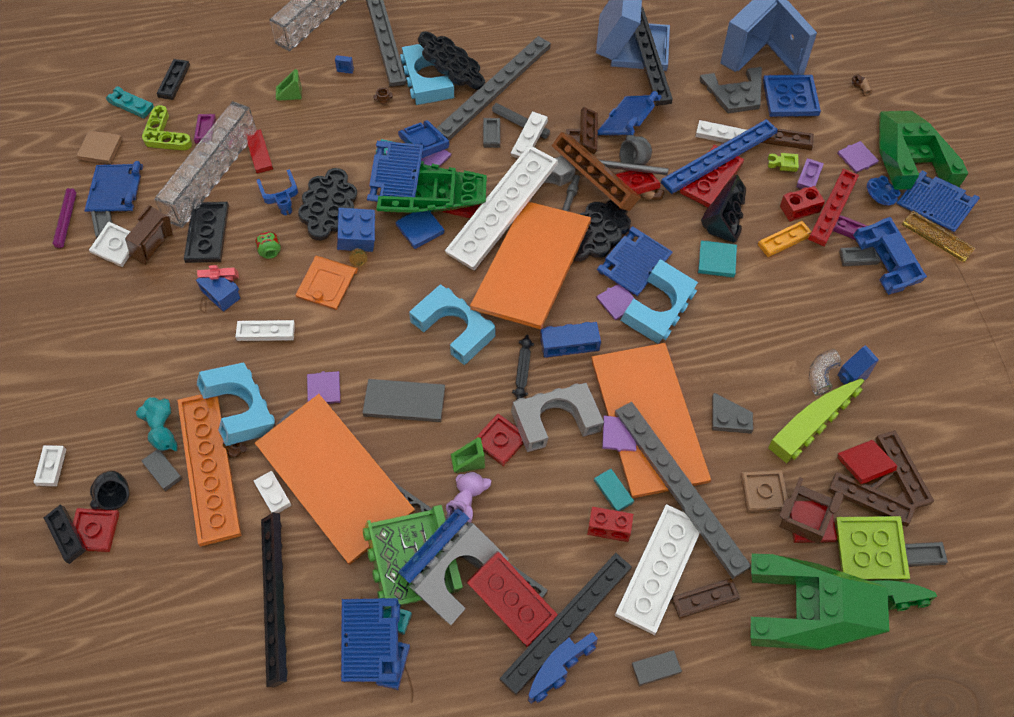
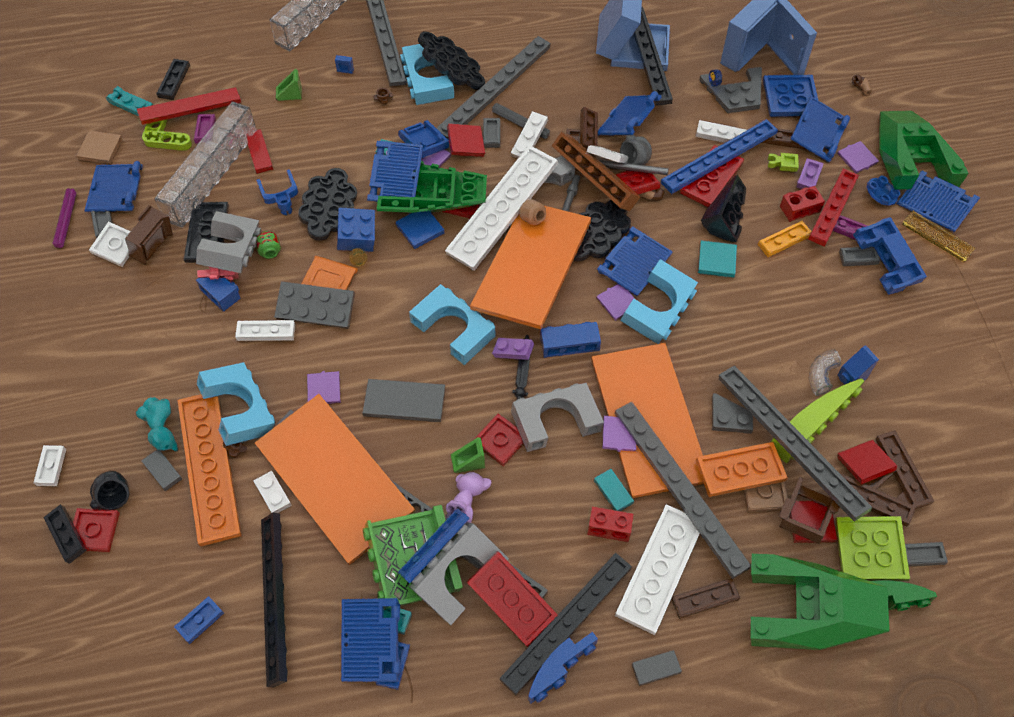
(188, 105): none -> red tile
(199, 620): none -> blue plate
(229, 255): none -> light grey arch
(314, 304): none -> dark grey plate
(465, 140): none -> red tile
(513, 348): none -> medium lavender plate
(532, 212): none -> medium nougat head
(608, 154): none -> white tile
(715, 77): none -> clear blue tile
(741, 469): none -> orange plate
(795, 444): none -> dark grey plate
(818, 129): none -> blue window

